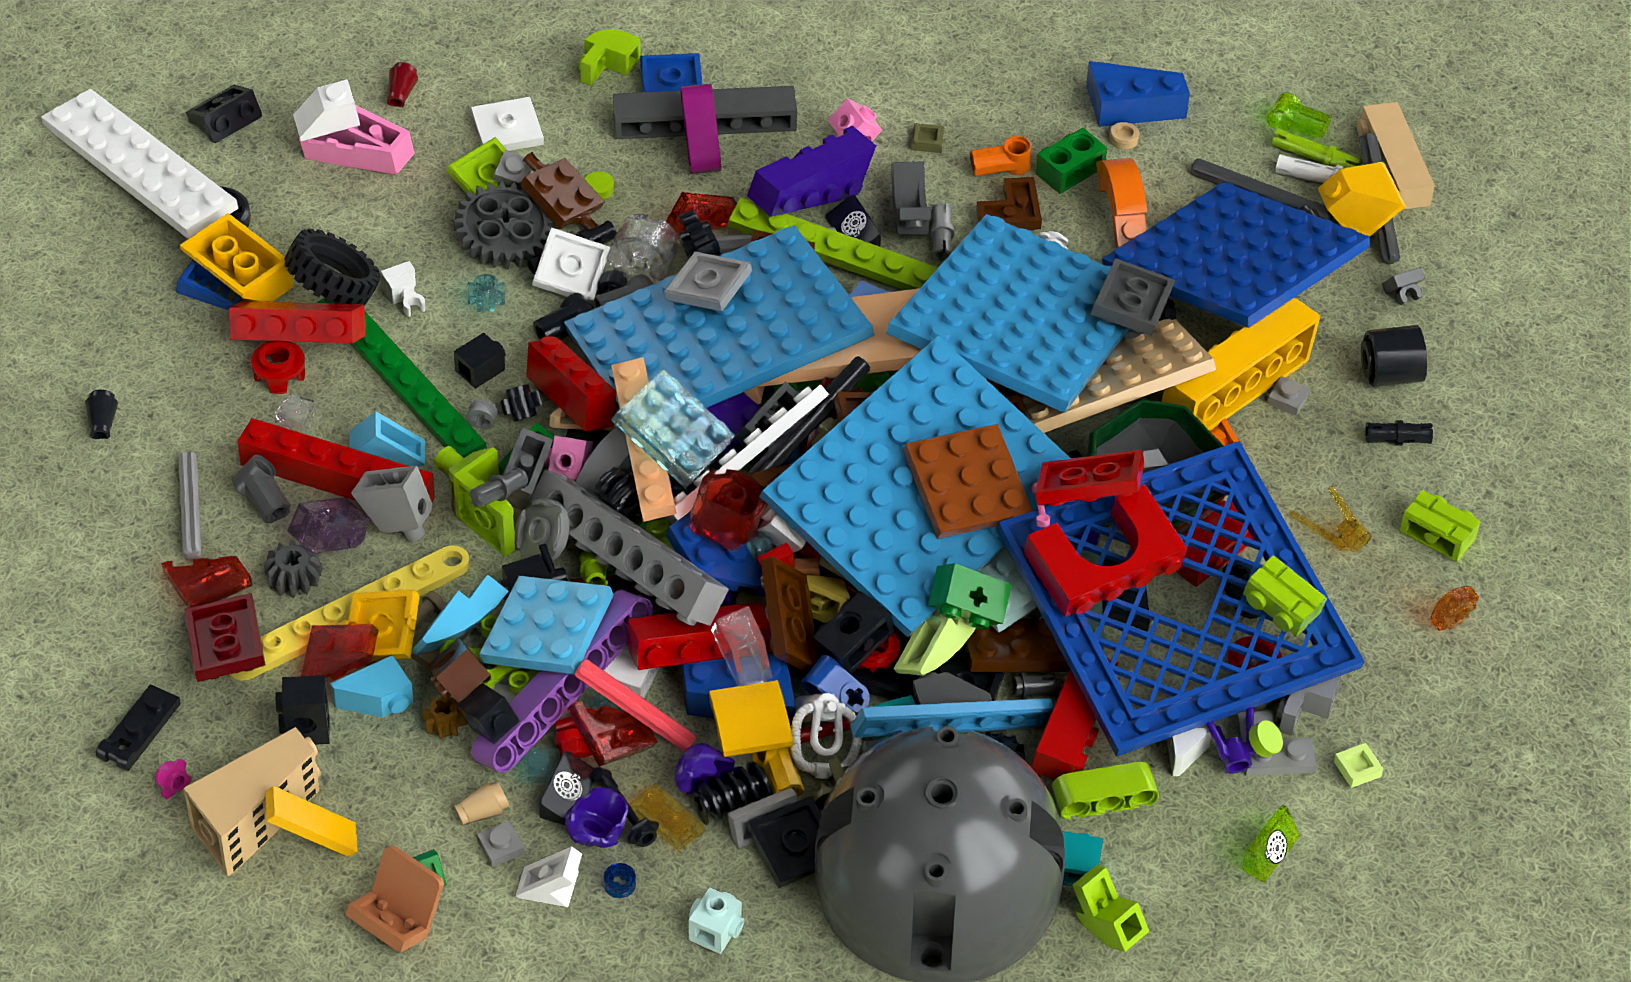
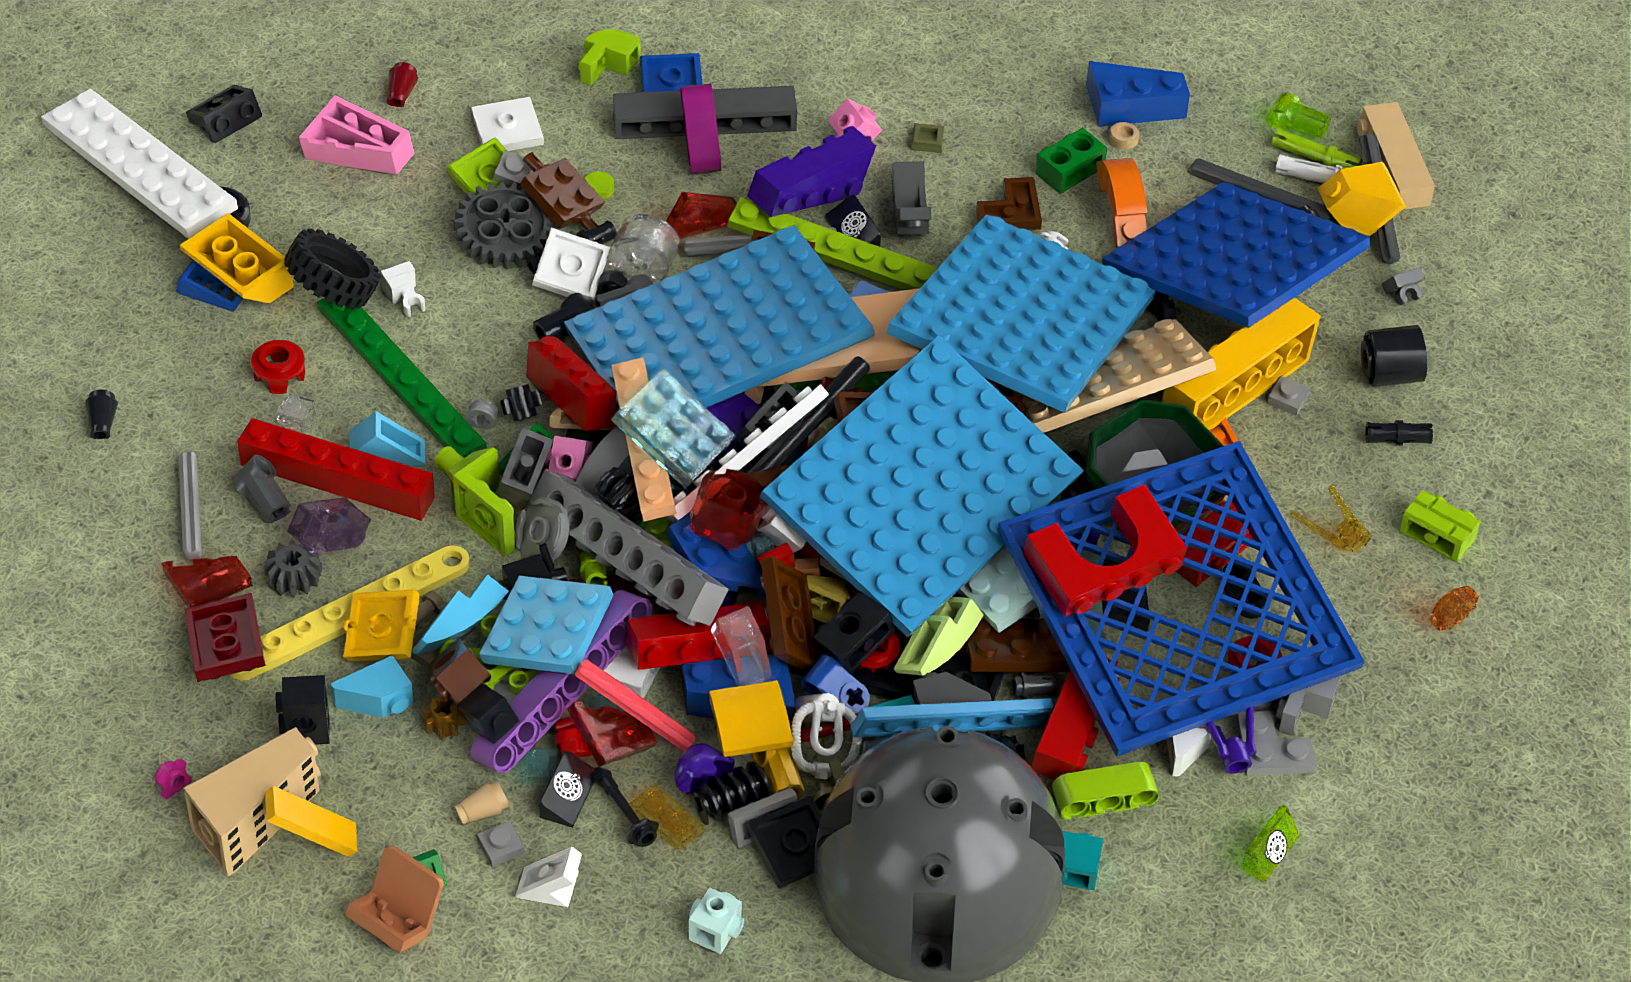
(138, 727): black plate -> none
(297, 321): red brick -> none
(327, 111): white slope -> none
(339, 648): clear red wing -> none
(395, 500): light grey torso -> none
(479, 360): black brick -> none
(486, 293): clear light blue gear -> none
(498, 487): dark grey axle -> none
(597, 818): dark purple hair -> none
(613, 887): clear blue bush -> none
(697, 235): black gear -> none
(708, 281): light grey plate -> none
(941, 231): light grey pin -> none
(966, 480): dark orange plate -> none
(969, 595): brick -> none
(1010, 157): orange piece -> none
(1042, 519): bright pink hinge -> none
(1090, 477): red plate -> none
(1105, 914): lime brick -> none
(1133, 297): dark grey plate -> none
(1265, 738): tile -> none
(1284, 596): lime brick -> none
(1358, 765): yellowish green plate -> none

